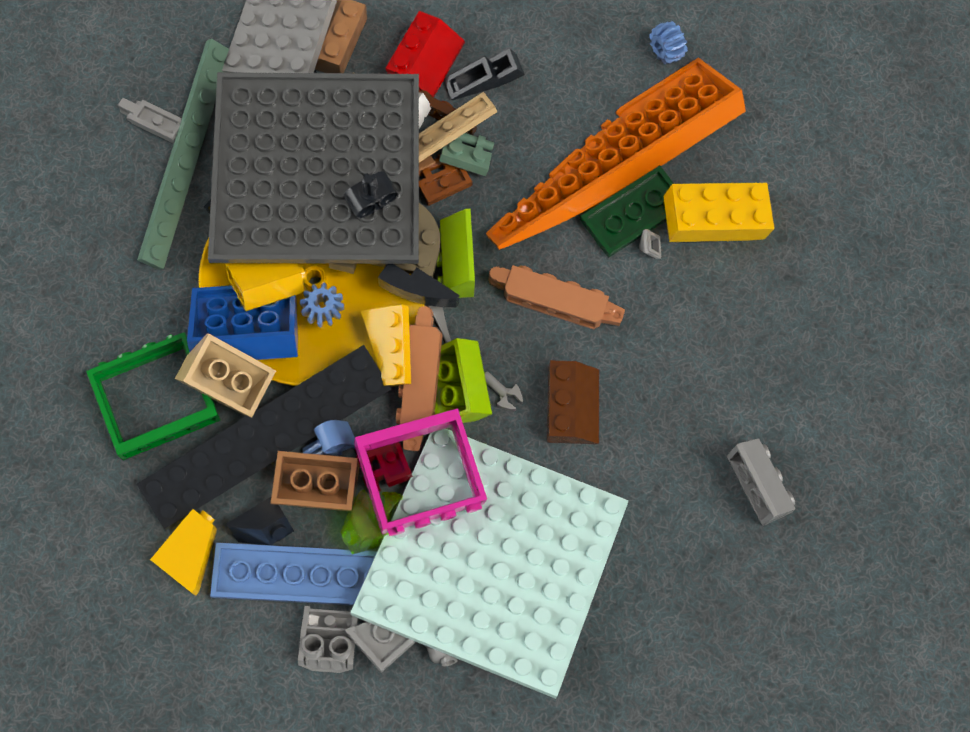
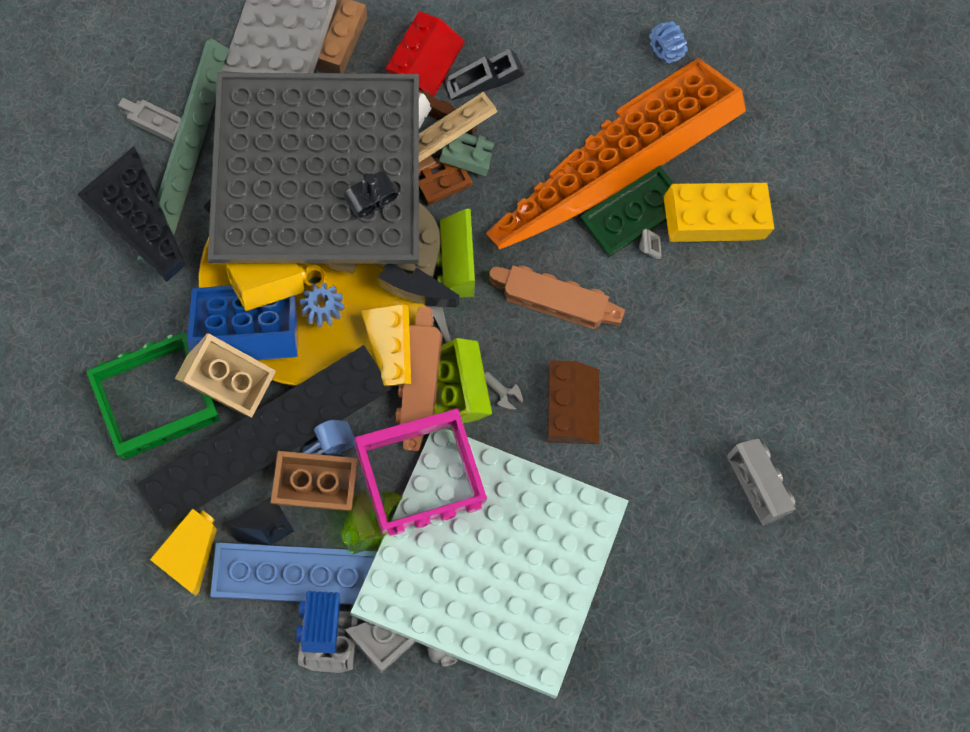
(132, 210): none -> black wing
(319, 622): none -> blue brick
(392, 463): dark red plate -> none

